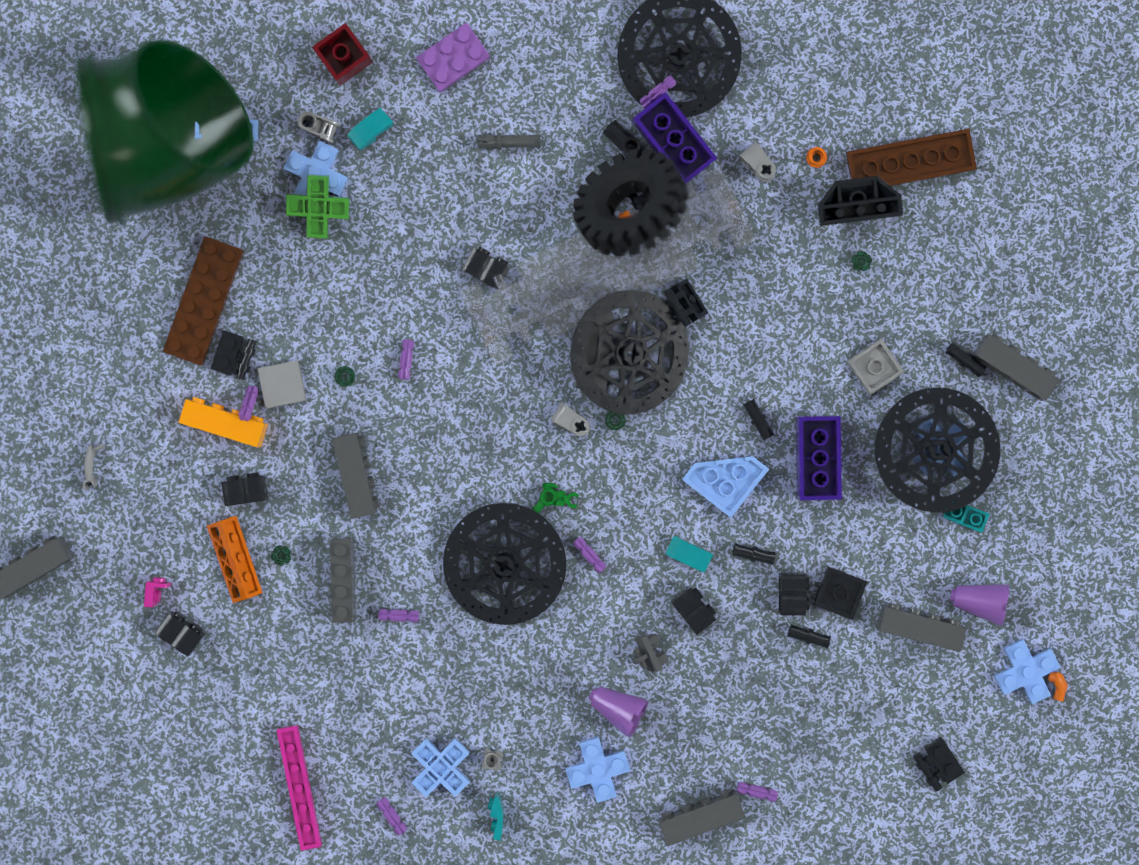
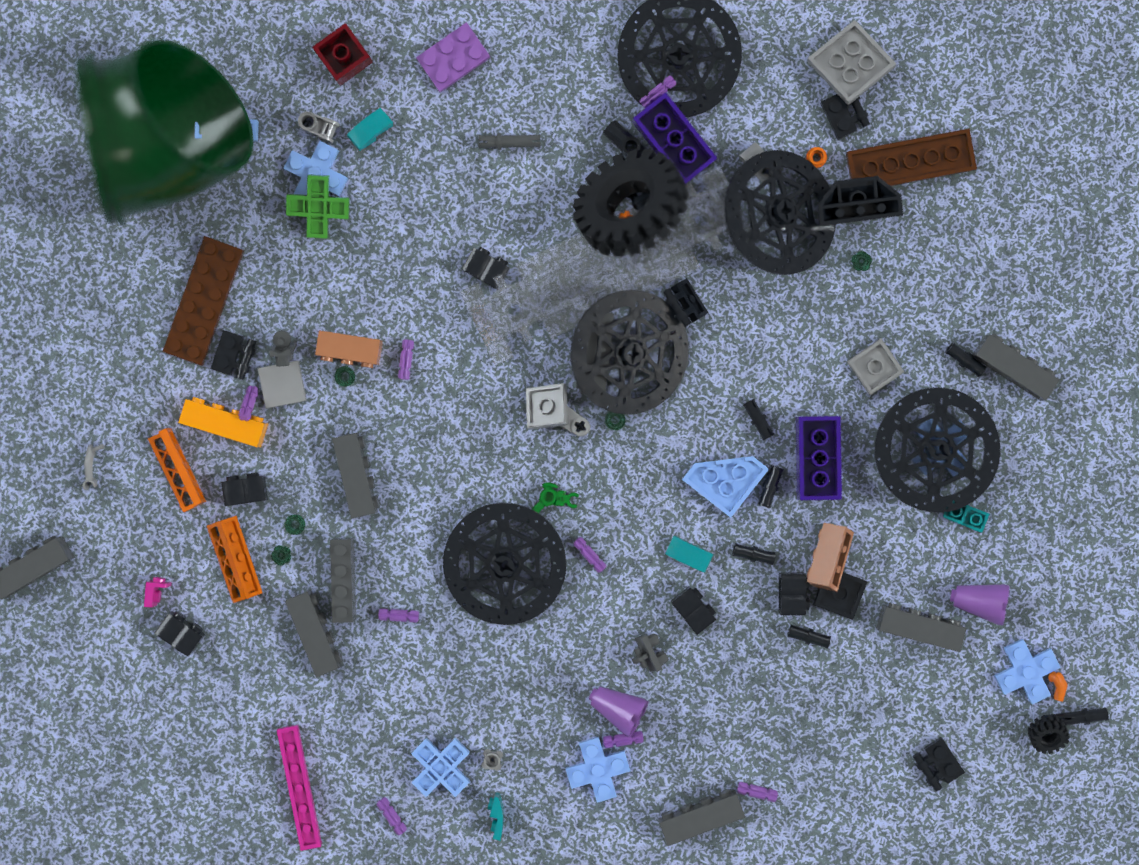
(181, 467): none -> orange fence
(282, 348): none -> dark grey hips
(288, 524): none -> clear green plate
(314, 633): none -> dark grey brick
(348, 348): none -> nougat brick
(546, 406): none -> light grey tile
(622, 740): none -> medium lavender axle
(770, 486): none -> black pin
(778, 212): none -> black piece
(830, 557): none -> nougat brick
(840, 118): none -> black plate
(851, 62): none -> light grey plate
(1047, 725): none -> black tyre
(1084, 716): none -> black pin

